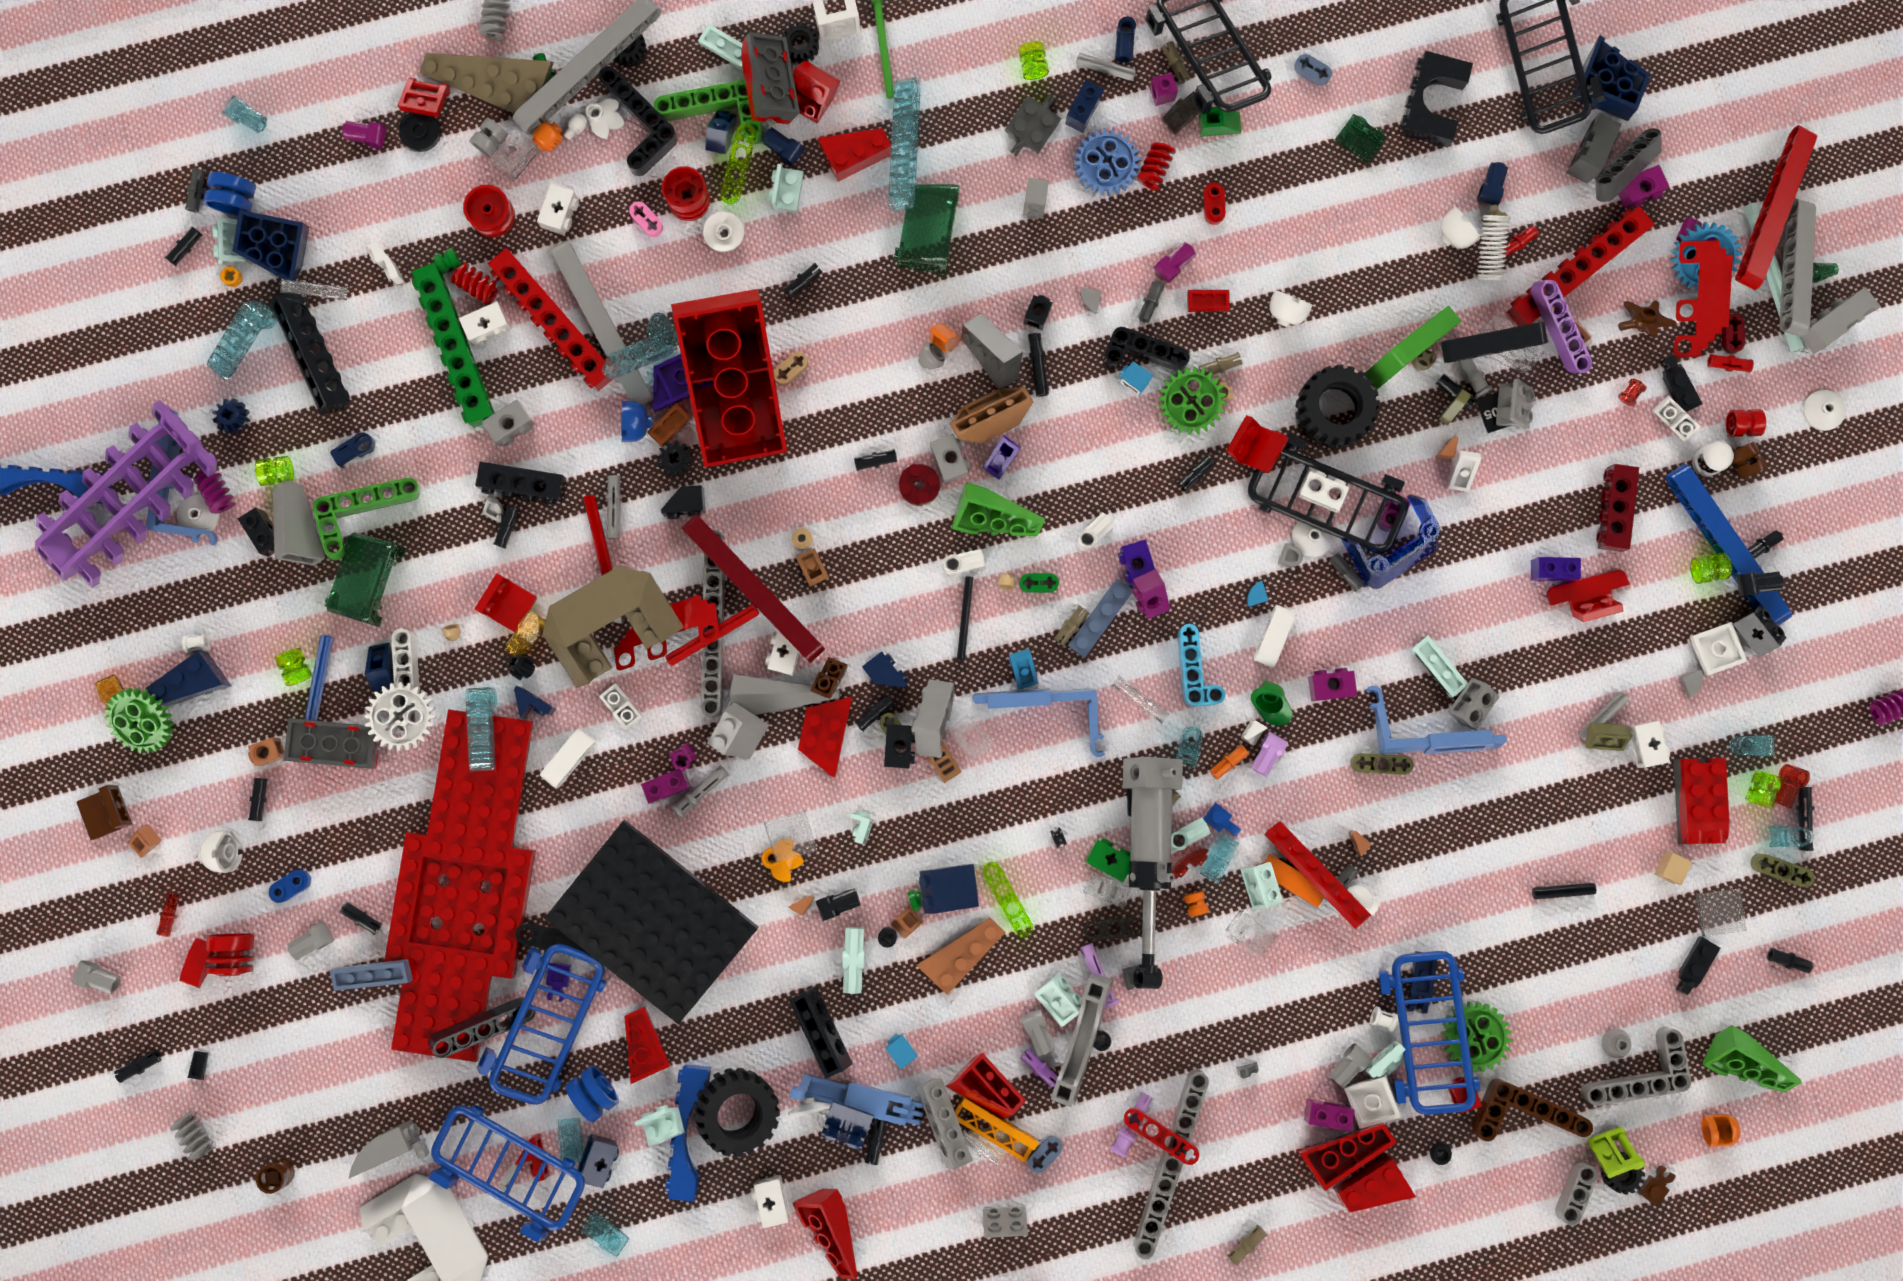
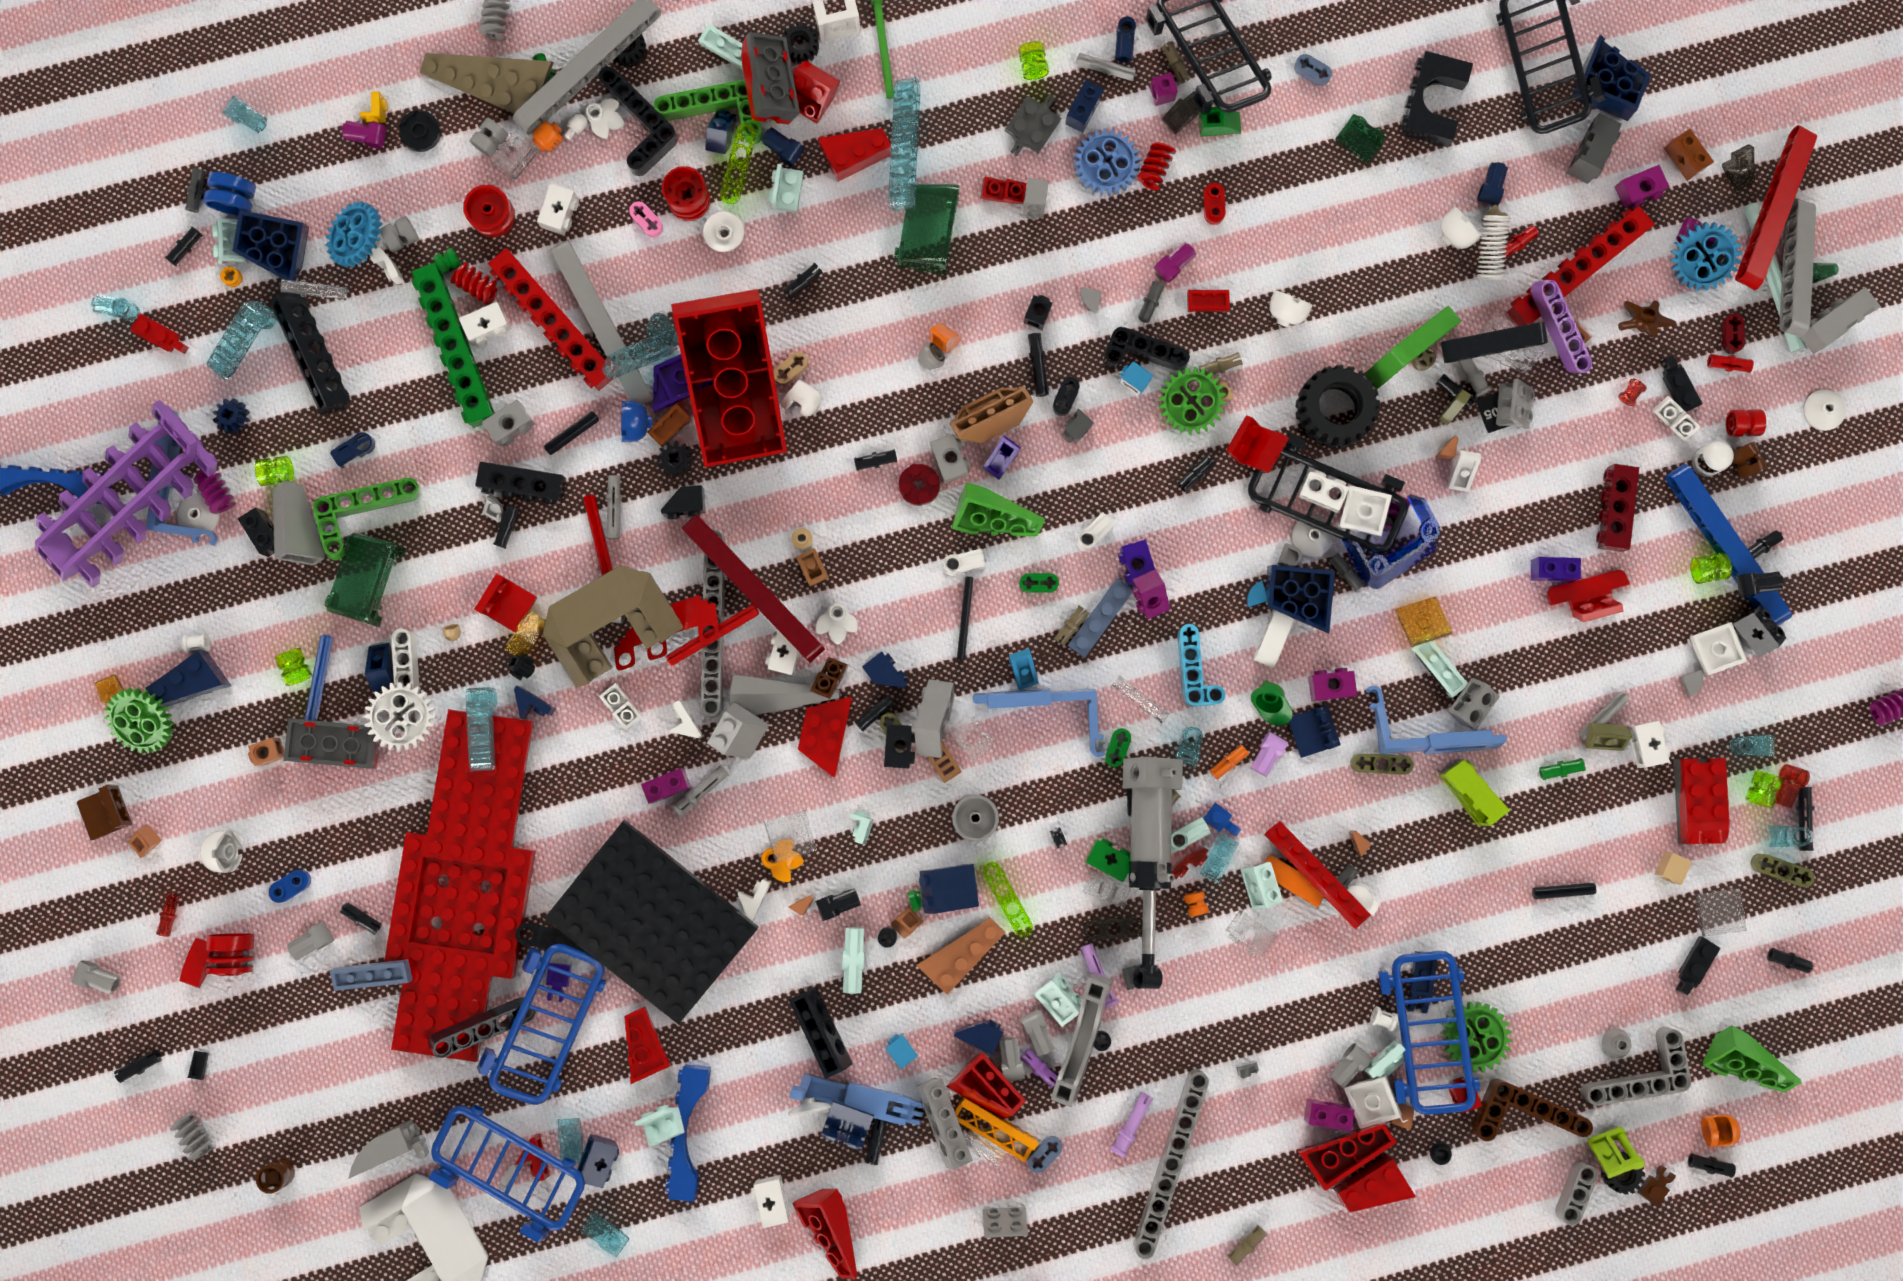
(115, 307): none -> clear light blue piece
(157, 334): none -> red hinge
(258, 799): black pin -> none
(354, 234): none -> dark azure gear
(379, 106): none -> yellow bracket
(399, 234): none -> light grey wheel
(423, 102): red plate -> none
(567, 758): white beam -> none
(571, 433): none -> black axle
(592, 1093): blue wheel -> none
(682, 757): magenta piece -> none
(688, 726): none -> white slope
(752, 904): none -> white slope
(755, 1131): black tyre -> none
(805, 395): none -> white helmet
(837, 626): none -> white plate
(974, 830): none -> light grey wheel
(981, 1035): none -> dark blue slope
(993, 350): dark grey wedge -> none
(1003, 191): none -> red slope
(1006, 581): tan hinge -> none
(1011, 1064): none -> light grey piece
(1070, 398): none -> black beam
(1077, 427): none -> dark grey brick
(1113, 746): none -> green beam
(1159, 1139): red beam -> none
(1253, 732): white slope -> none
(1301, 594): none -> dark blue wedge
(1314, 731): none -> dark blue hinge
(1365, 511): none -> white plate
(1406, 1118): none -> nougat slope
(1423, 621): none -> clear yellow plate
(1473, 793): none -> lime wedge
(1562, 769): none -> green pin
(1628, 165): dark grey beam -> none
(1688, 154): none -> dark orange brick
(1711, 1165): none -> black pin
(1714, 293): red piece -> none
(1741, 167): none -> clear smoke slope

